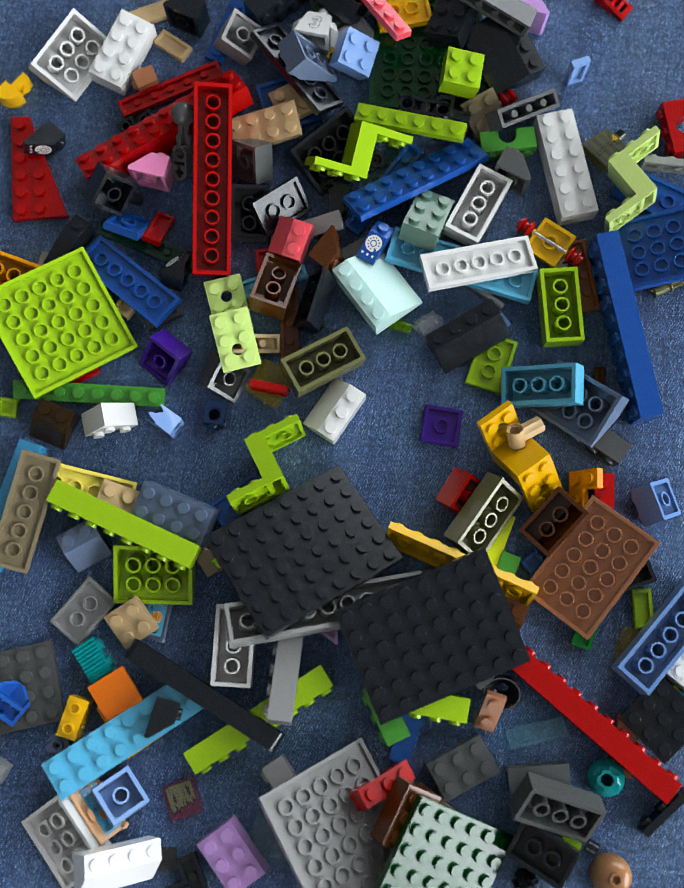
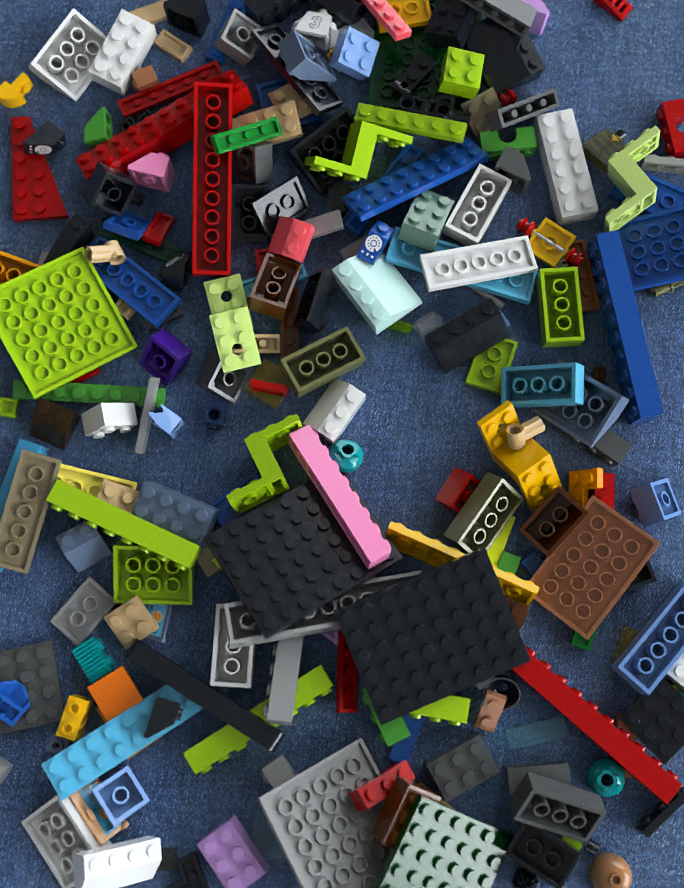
(98, 129): none -> bright green slope
(108, 252): none -> tan piece
(149, 405): none -> light grey tile
(182, 798): piece -> none
(183, 151): dark grey beam -> none
(245, 135): none -> green tile
(328, 250): reddish brown slope -> none
(339, 497): none -> bright pink brick
(346, 462): none -> teal piece
(346, 678): none -> red tile
(379, 160): black plate -> none
(414, 75): none -> black plate
(441, 426): dark purple tile -> none
(577, 70): light blue tile -> none
(641, 607): lime tile -> none

